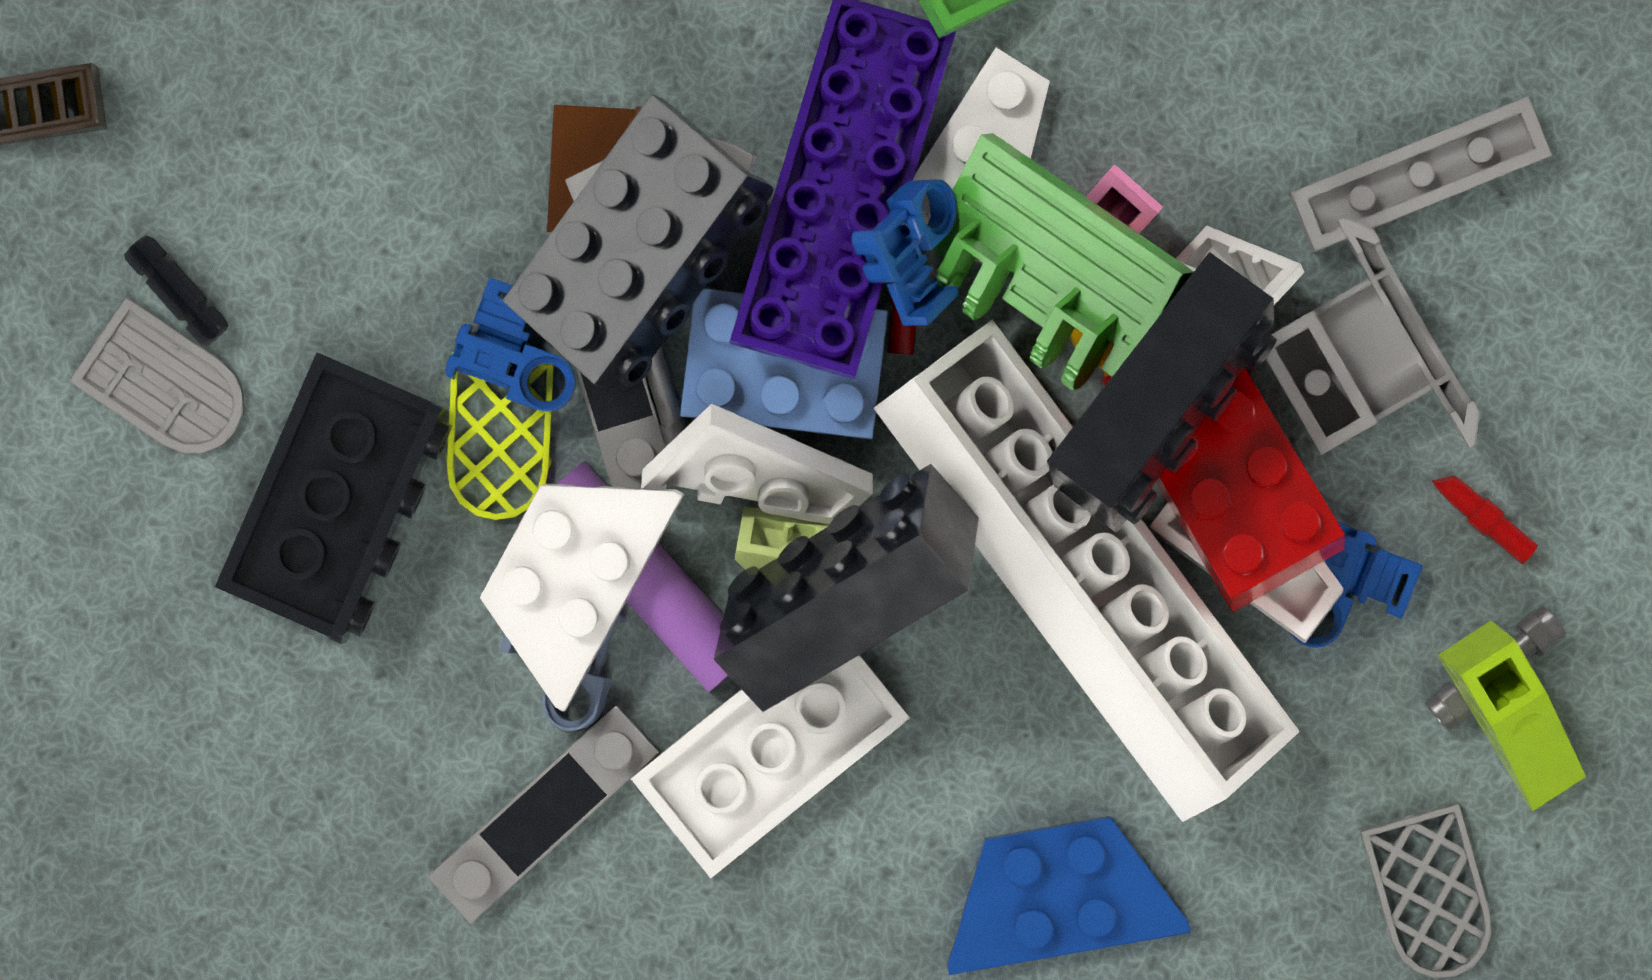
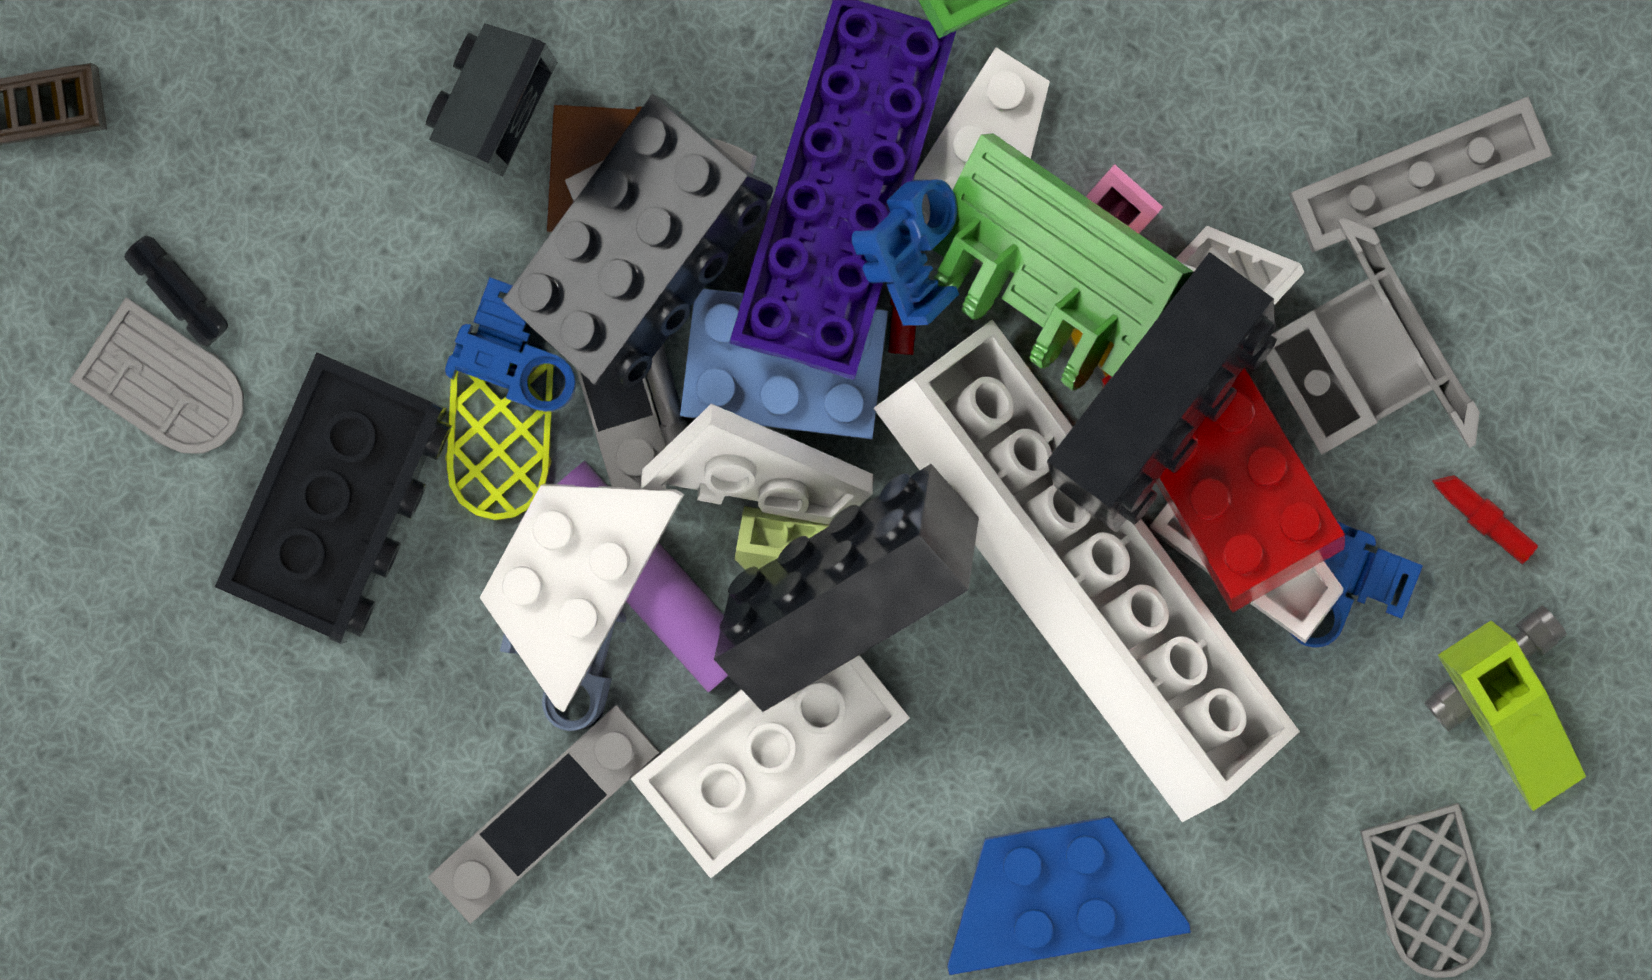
(492, 97): none -> black slope

